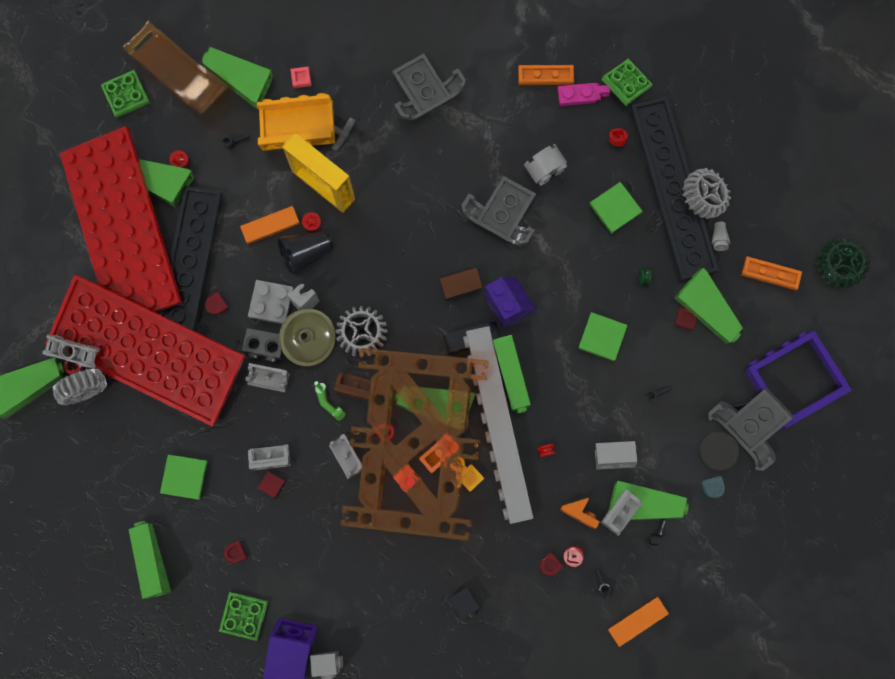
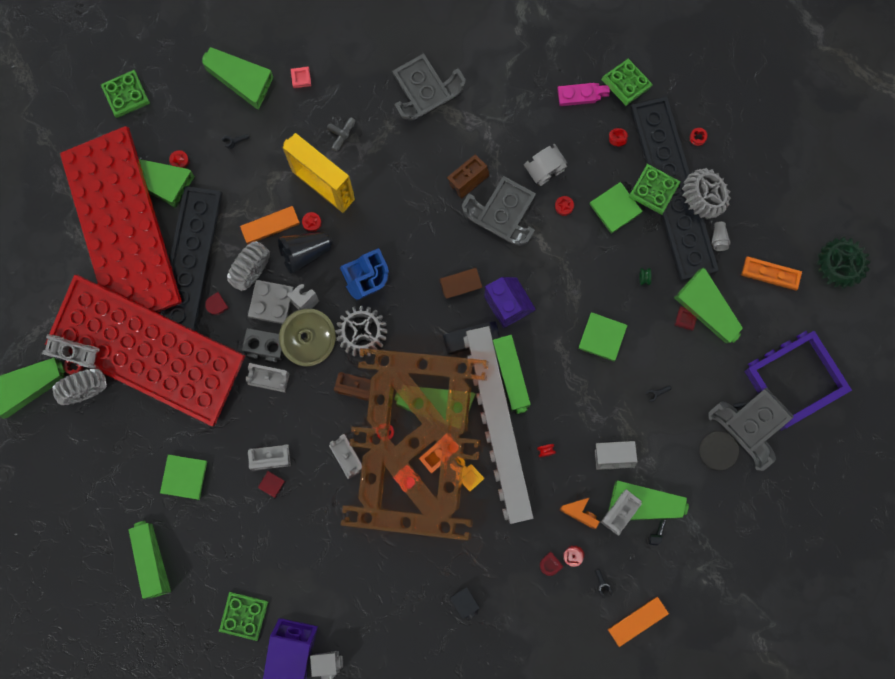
(175, 69): clear orange windscreen -> none
(235, 552): dark red tile -> none
(248, 266): none -> light grey gear
(306, 116): light orange panel -> none
(321, 392): bright green piece -> none
(365, 274): none -> blue brick
(468, 176): none -> reddish brown hinge
(546, 74): orange tile -> none
(564, 205): none -> red tile
(654, 189): none -> bright green tile
(698, 142): none -> red bush
(713, 487): clear light blue tile -> none

